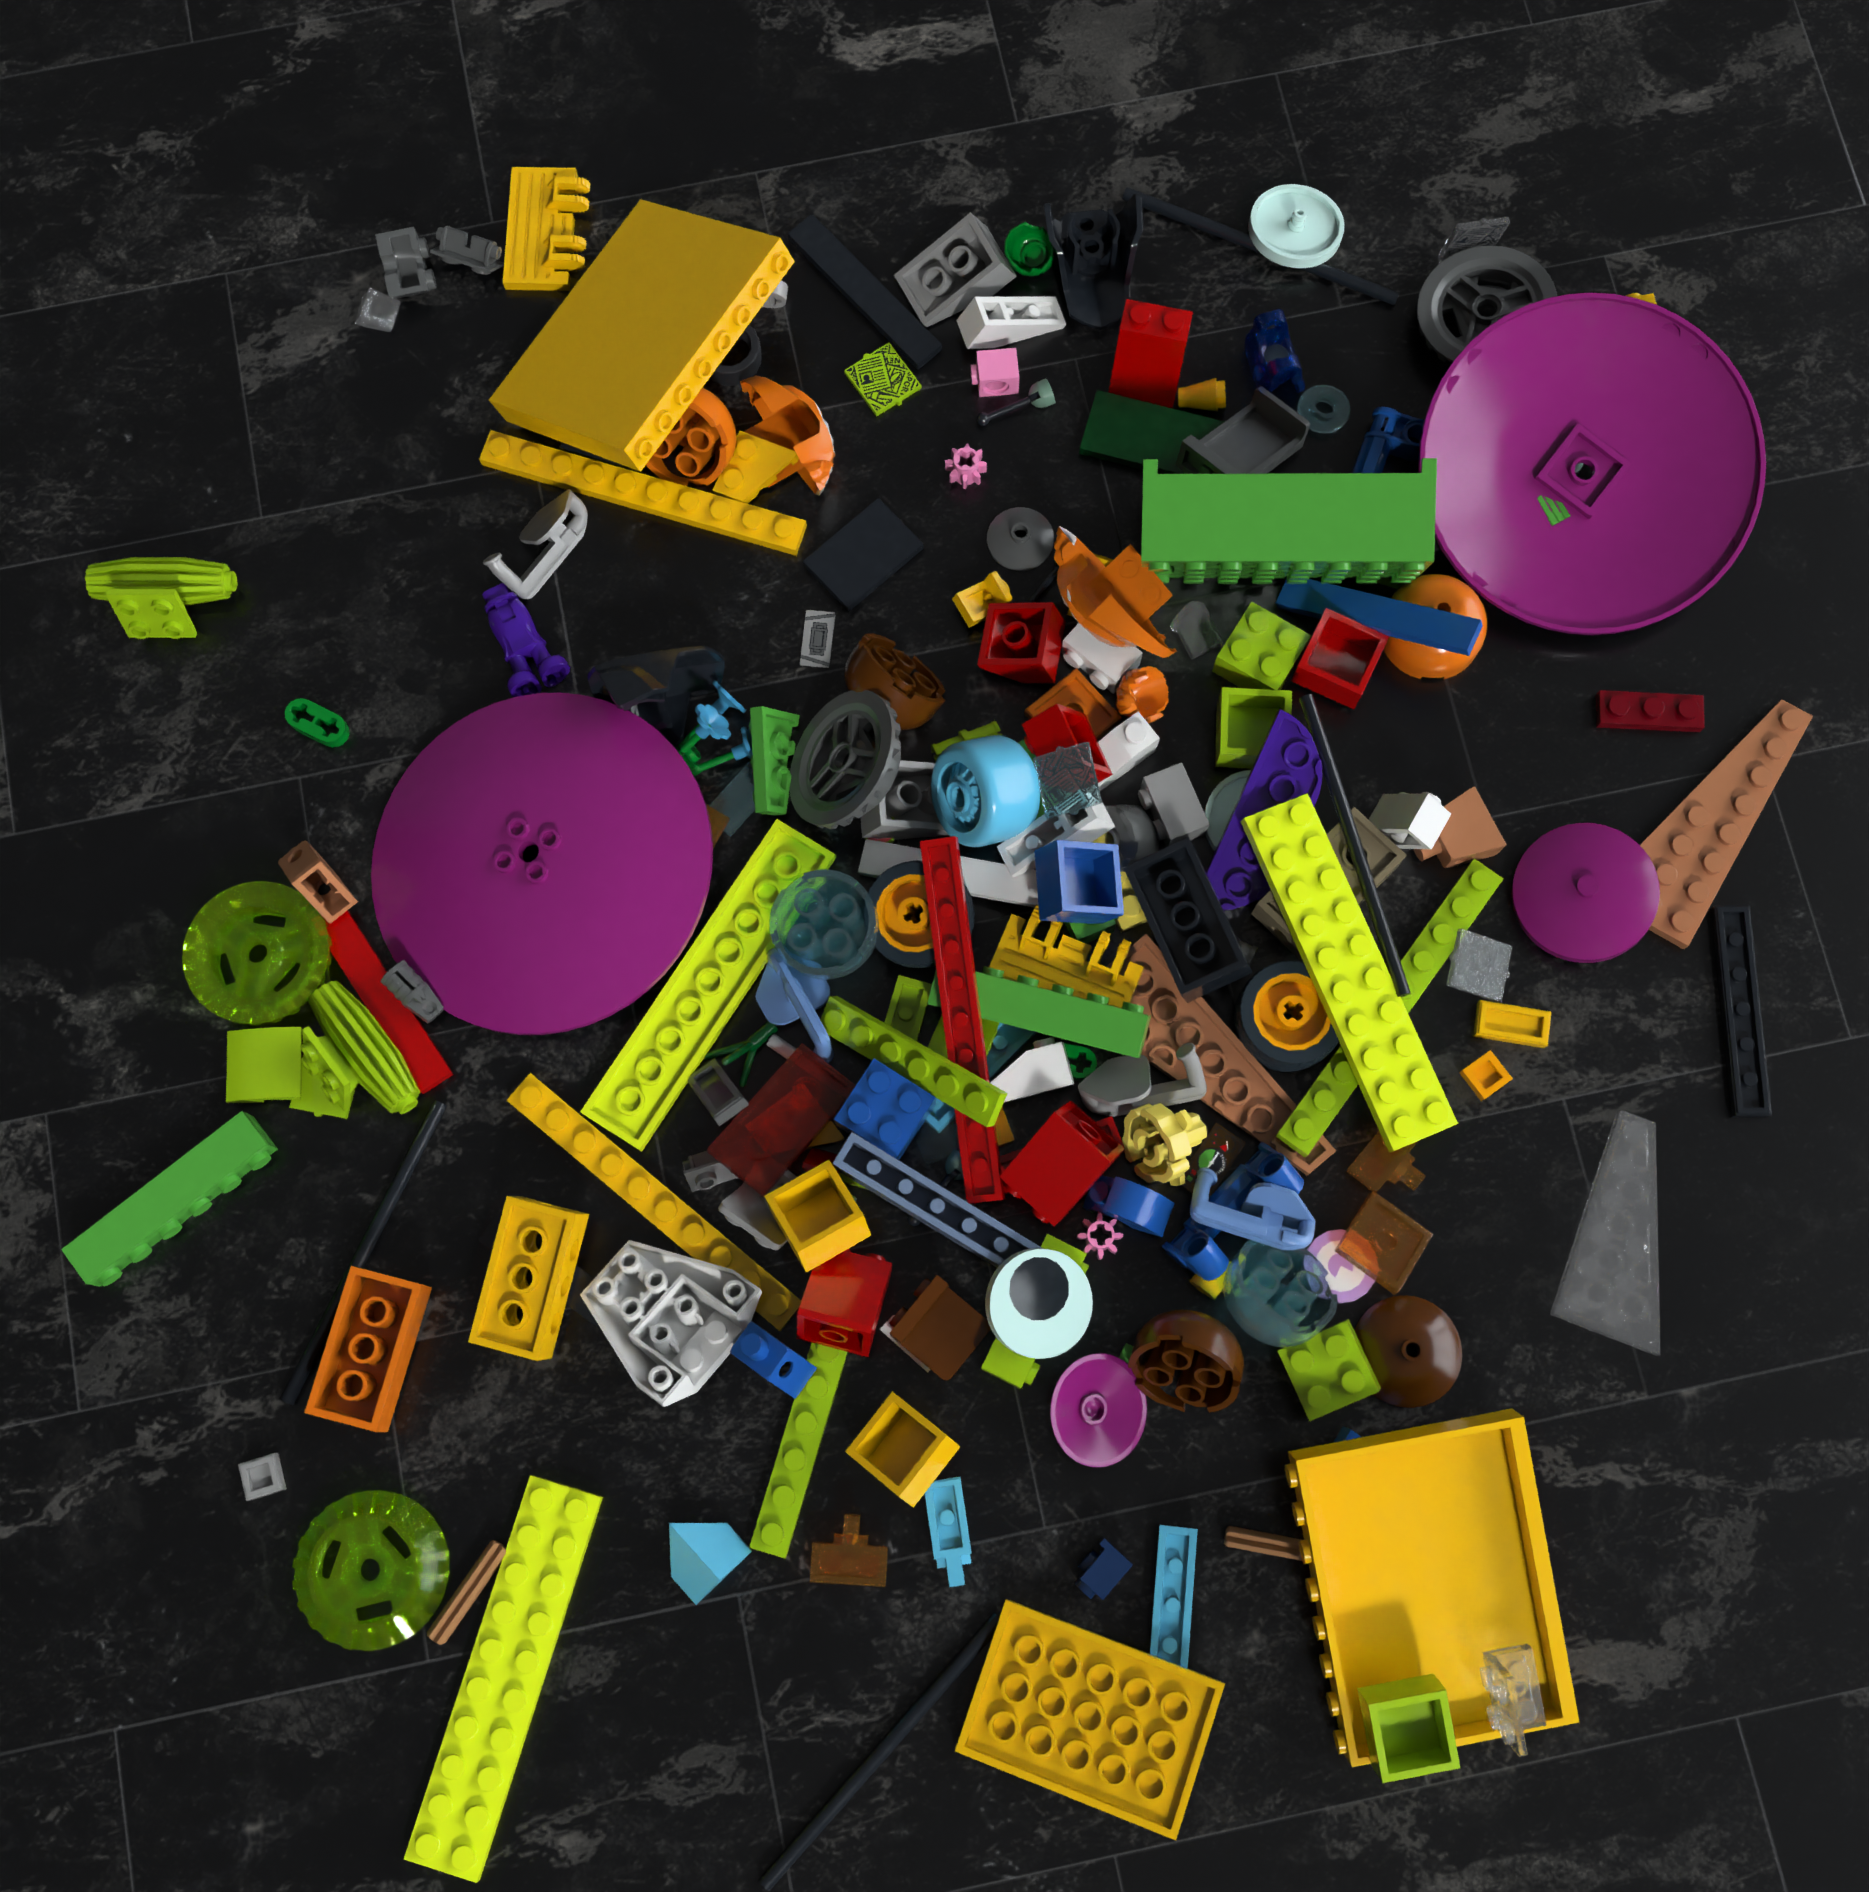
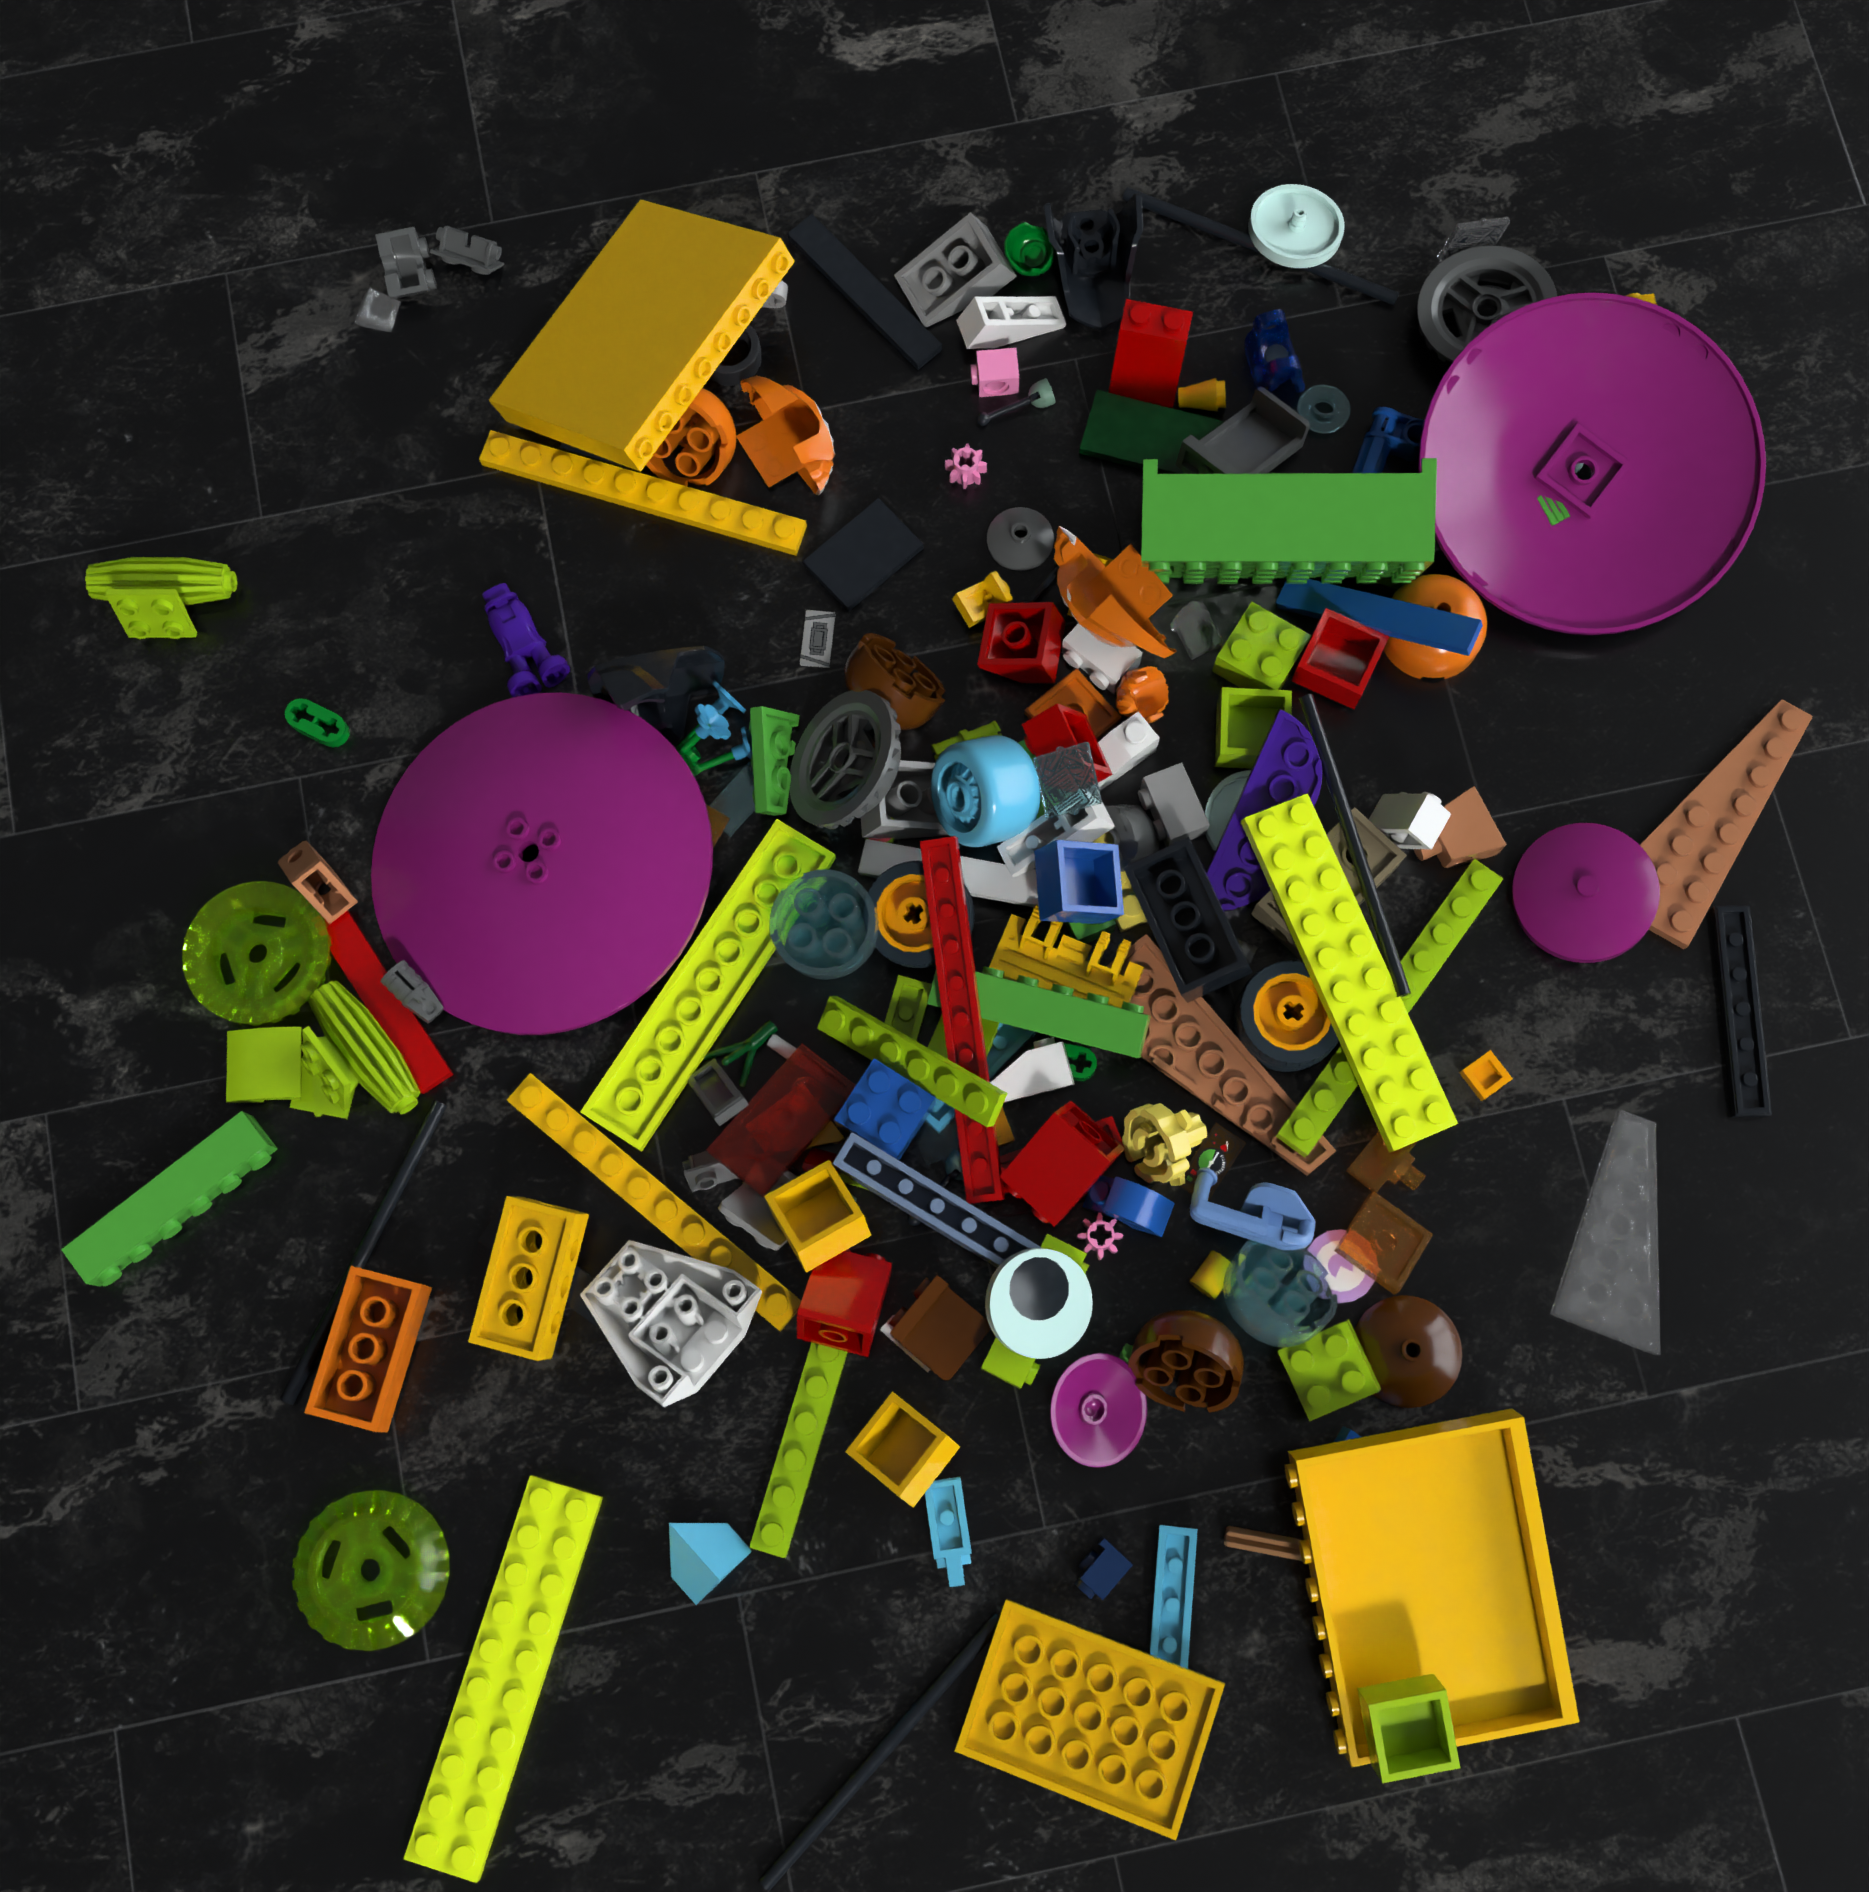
(262, 1476): light grey tile -> none
(467, 1592): medium nougat axle -> none
(540, 230): yellow hinge -> none
(544, 526): light grey piece -> none
(752, 467): yellow wing -> none
(767, 1356): blue torso -> none
(789, 995): medium blue piece -> none
(849, 1558): clear orange hinge -> none
(882, 379): lime piece -> none
(1126, 1084): light grey piece -> none
(1195, 1245): blue piece -> none
(1479, 965): clear piece -> none
(1512, 1024): yellow tile -> none
(1514, 1693): clear bracket -> none
(1650, 711): dark red plate -> none

